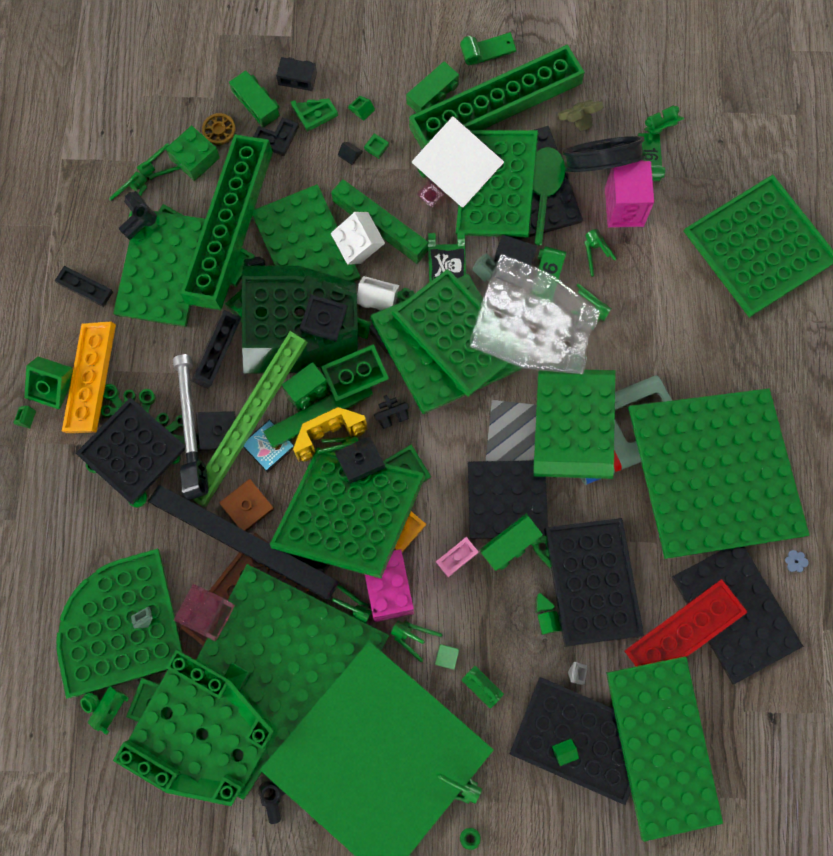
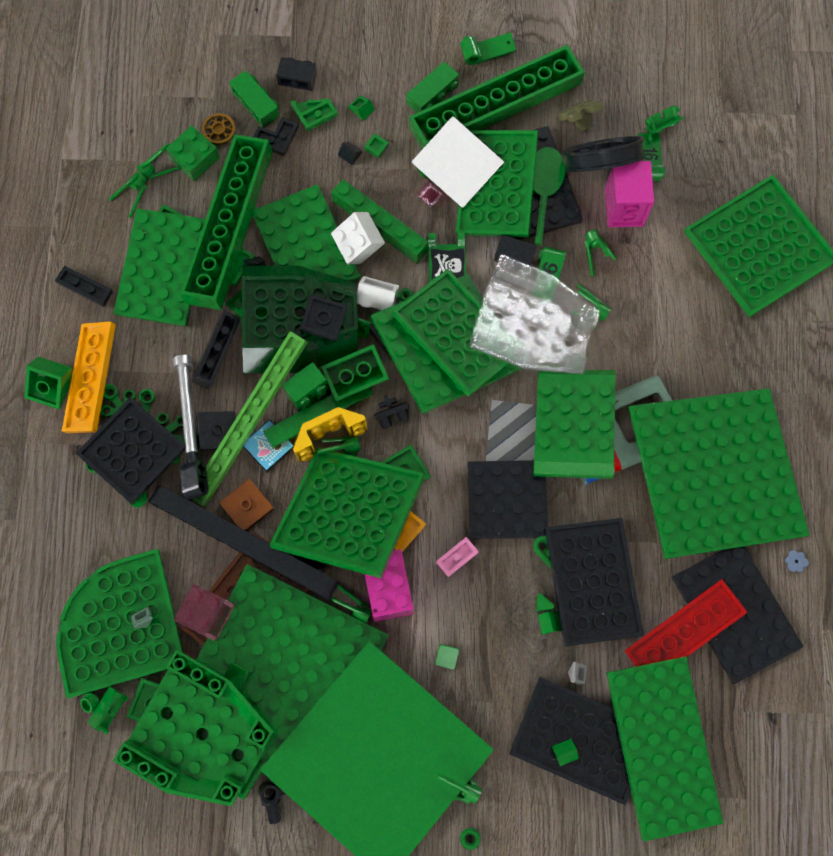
(24, 416): green slope -> none
(141, 215): black piece -> none
(360, 459): black plate -> none
(402, 631): green plant -> none
(482, 687): green hinge -> none
(484, 267): sand green slope -> none
(511, 542): green brick -> none

